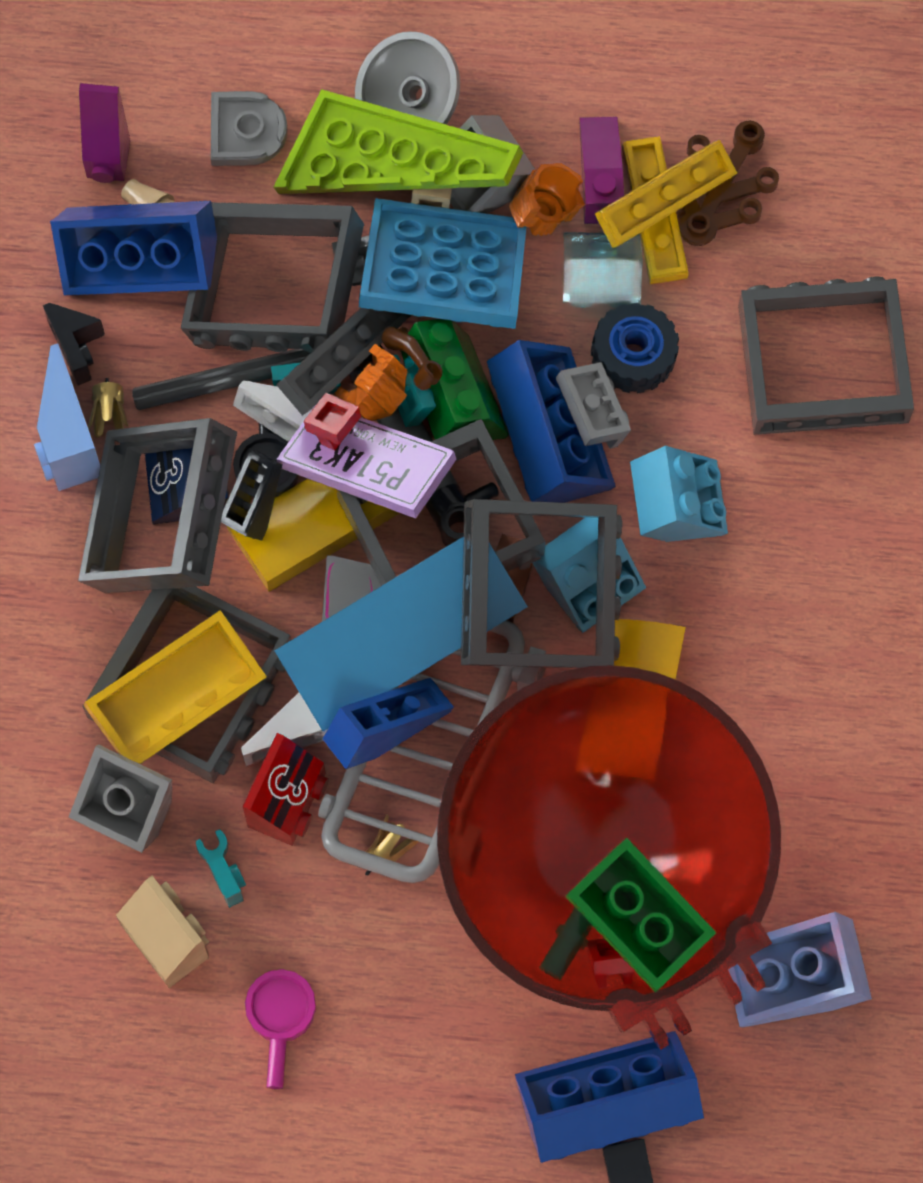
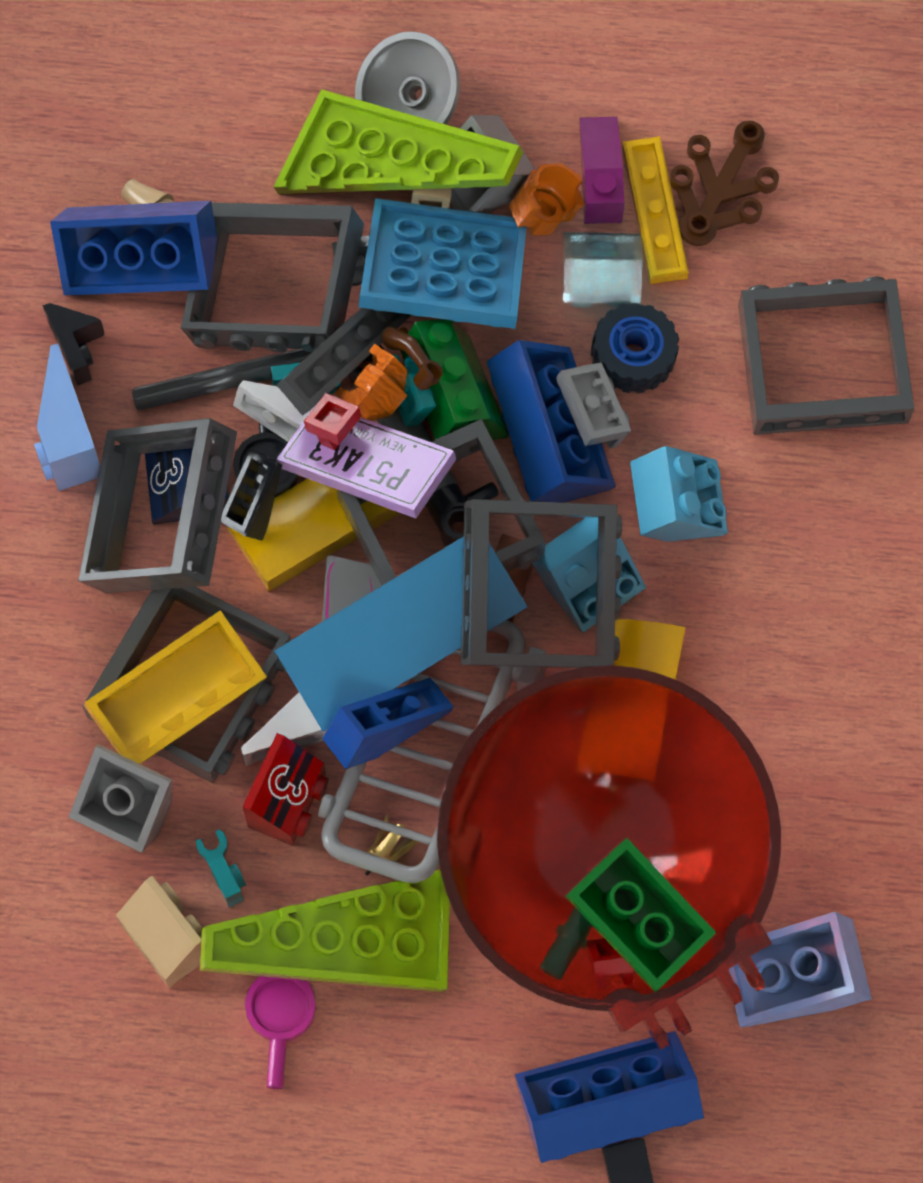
(103, 133): magenta slope -> none
(108, 403): pearl gold piece -> none
(245, 128): light grey tile -> none
(359, 937): none -> lime wing
(665, 193): yellow tile -> none

